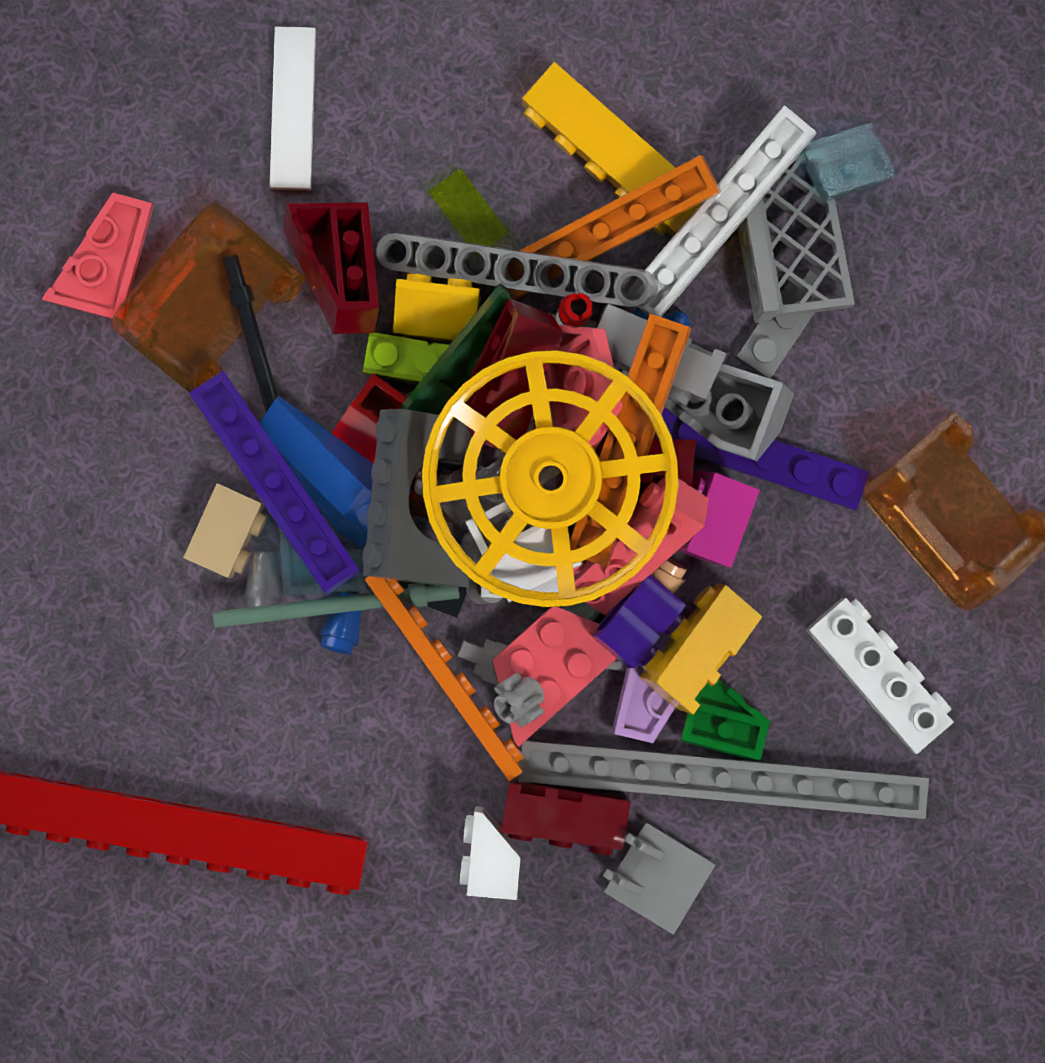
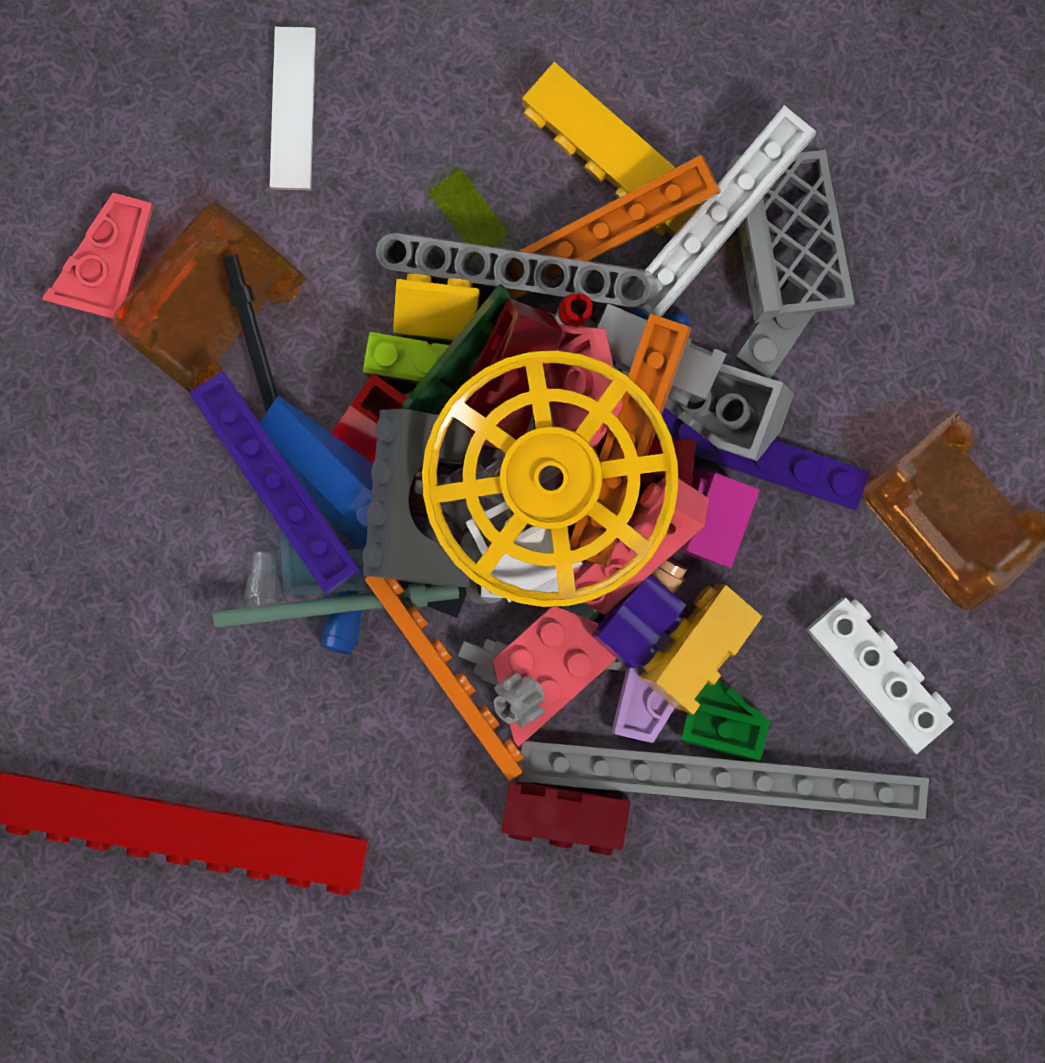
(225, 532): tan brick -> none
(337, 261): dark red wedge -> none
(493, 860): white slope -> none
(658, 877): light grey plate -> none
(847, 162): clear light blue plate -> none

